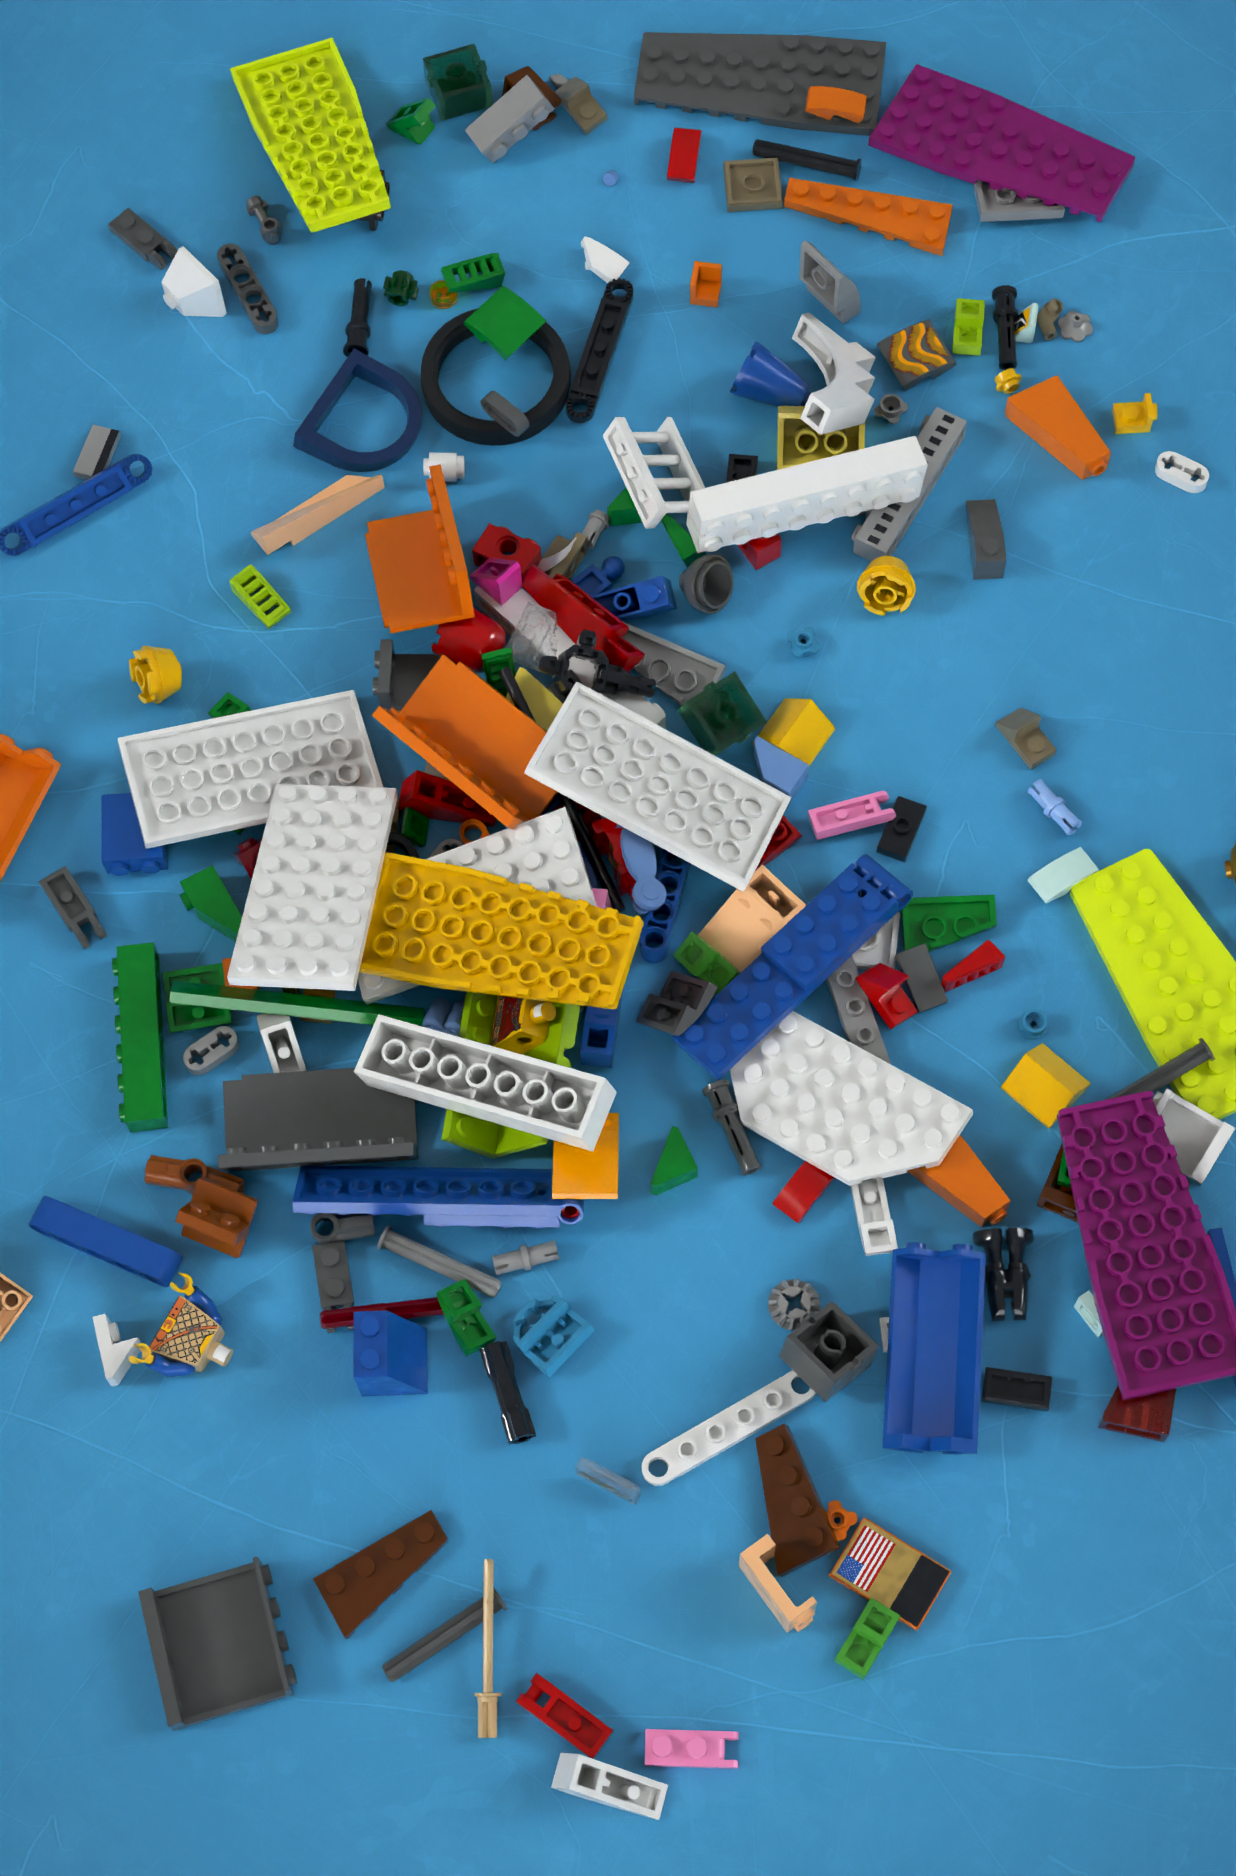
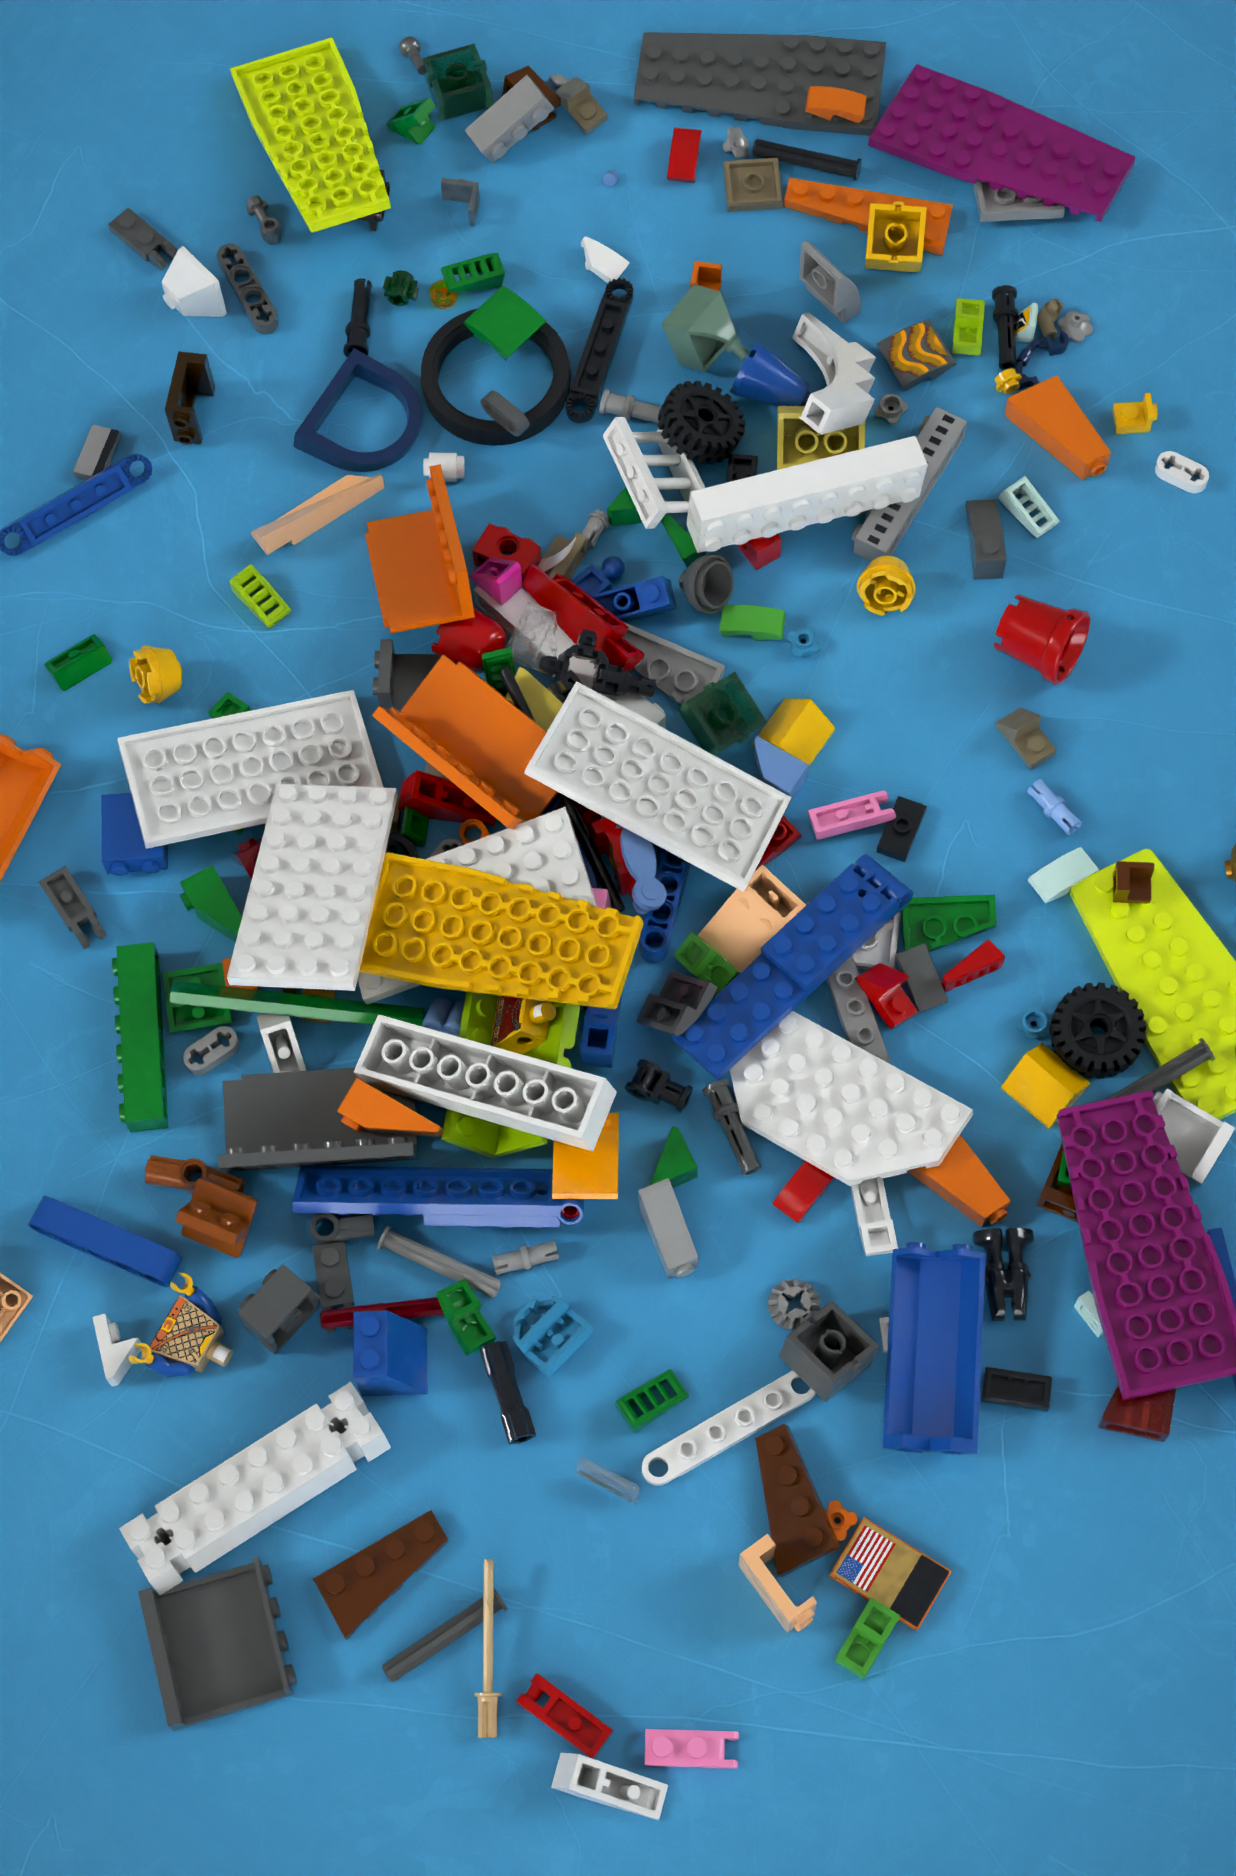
(78, 662): none -> green slope
(190, 378): none -> dark brown panel
(254, 1488): none -> white brick
(278, 1308): none -> dark grey brick
(379, 1113): none -> orange slope
(410, 48): none -> flat silver bar
(462, 191): none -> flat silver bracket
(628, 407): none -> light grey pin
(637, 1423): none -> green slope
(654, 1084): none -> black connector
(668, 1229): none -> light grey slope
(701, 422): none -> black wheel
(702, 329): none -> sand green piece
(736, 143): none -> light grey plant
(752, 620): none -> bright green slope
(895, 237): none -> yellow brick
(1025, 355): none -> dark blue piece
(1031, 495): none -> light aqua slope
(1043, 636): none -> red piece
(1102, 1008): none -> black wheel
(1132, 882): none -> reddish brown panel

